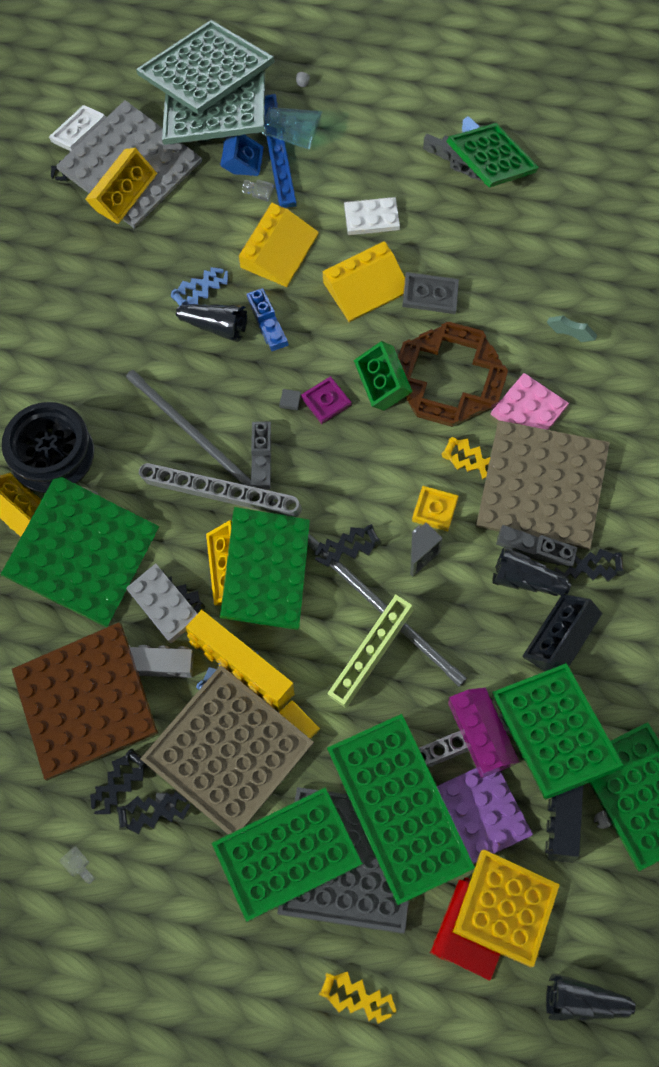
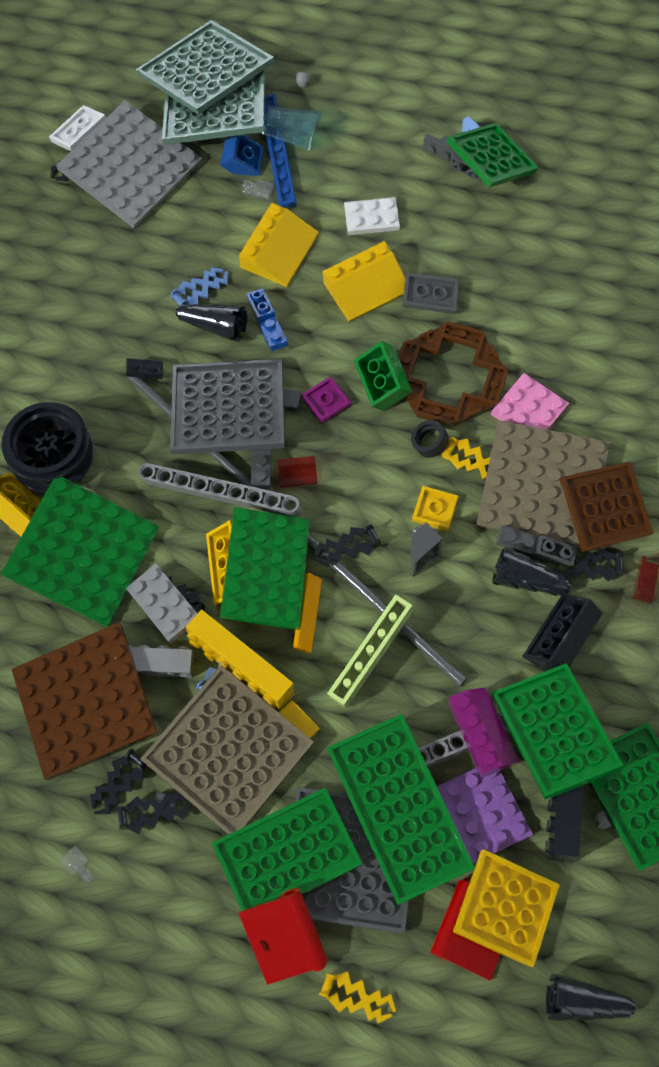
(121, 185): yellow slope -> none
(144, 368): none -> black plate
(227, 406): none -> dark grey plate
(287, 935): none -> red door
(297, 471): none -> clear red panel
(305, 634): none -> light orange tile
(421, 430): none -> black tyre
(580, 331): sand green tile -> none
(606, 506): none -> reddish brown plate
(645, 580): none -> clear red panel

